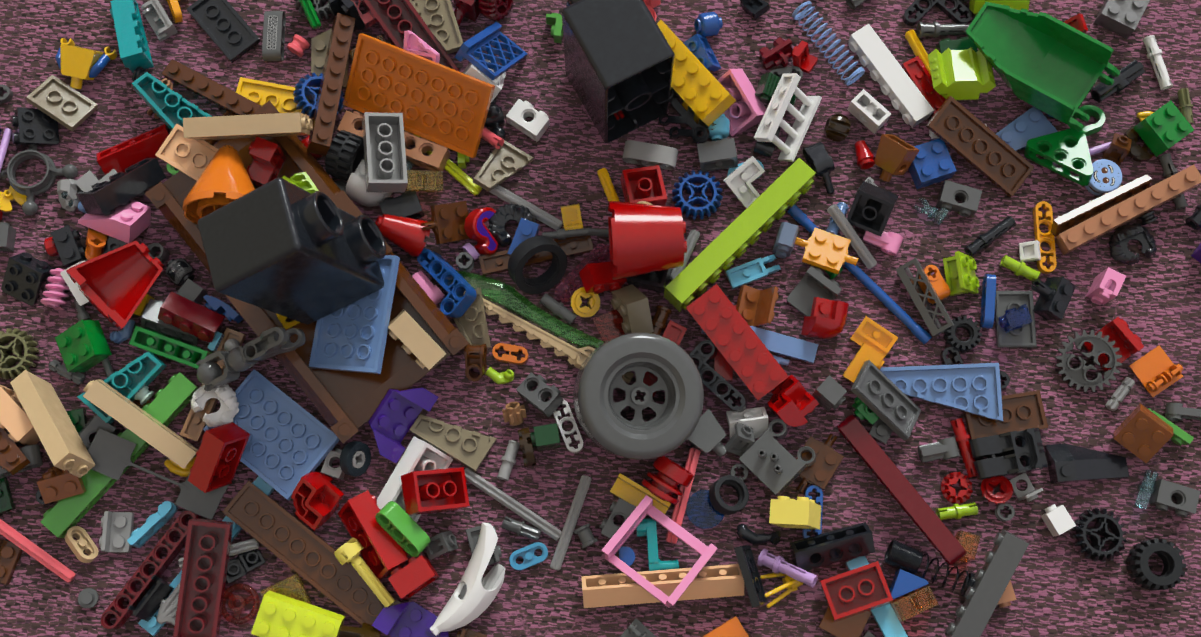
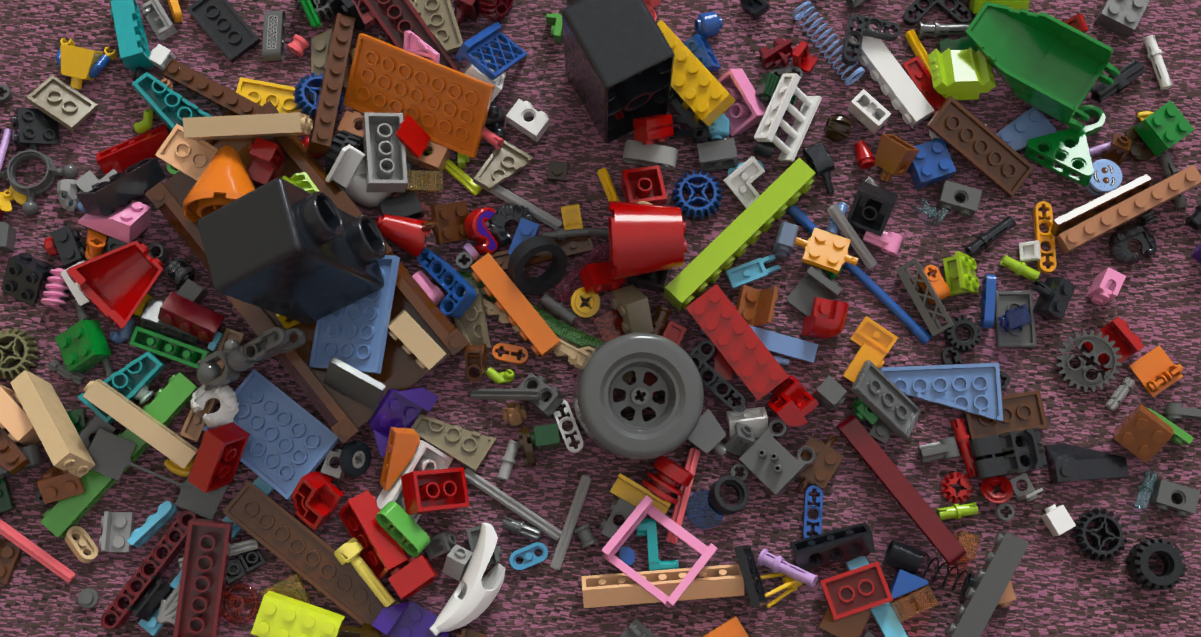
(147, 122): none -> lime arm
(161, 56): none -> white plate
(219, 306): blue slope -> none
(345, 166): none -> white panel
(354, 383): none -> dark grey tile
(399, 452): none -> orange slope
(412, 136): none -> red piece
(457, 562): none -> light grey brick
(505, 394): none -> dark grey axle
(515, 304): none -> orange brick
(557, 171): none -> dark brown plate
(653, 128): none -> red brick
(691, 242): light grey axle -> none
(753, 538): black arm -> none
(795, 513): light yellow brick -> none
(863, 30): none -> black beam
(1185, 104): olive axle -> none

